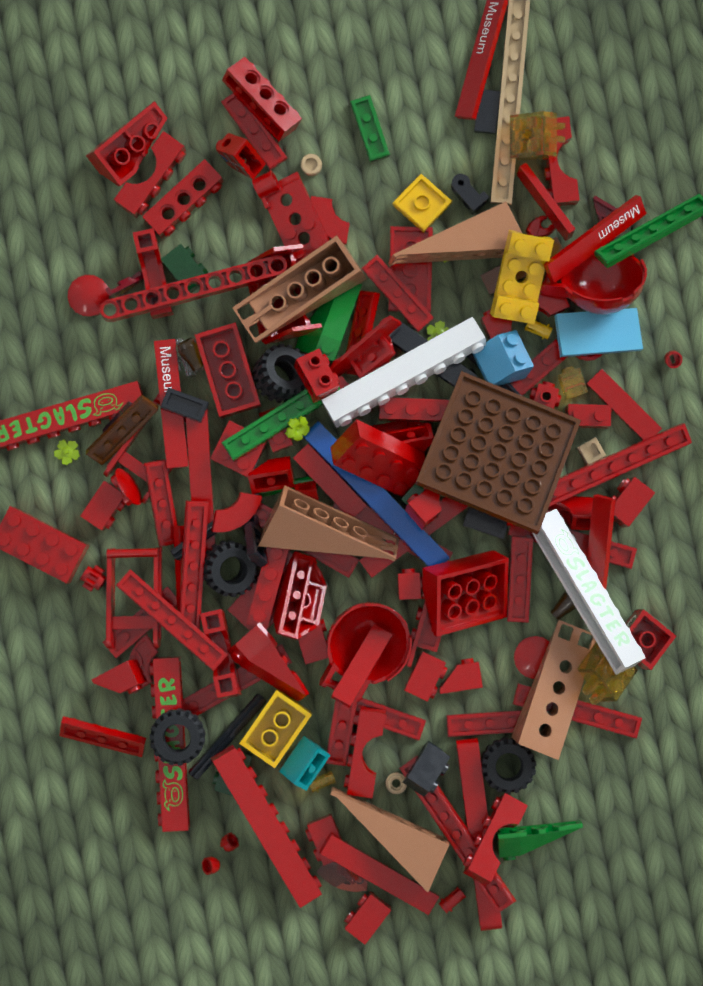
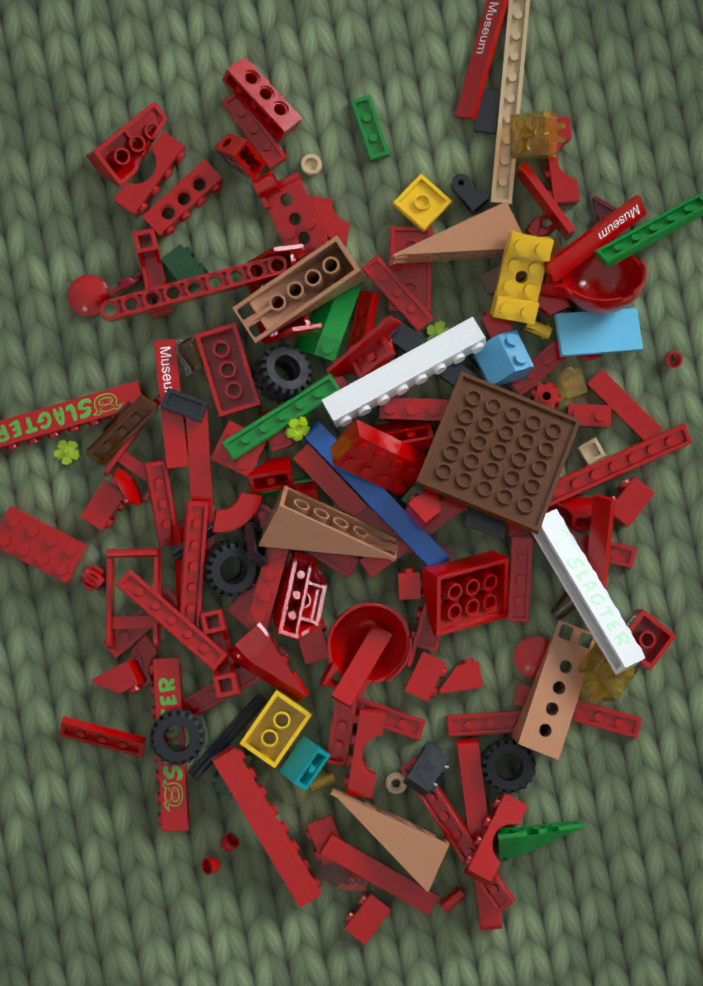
(317, 375): red brick -> none

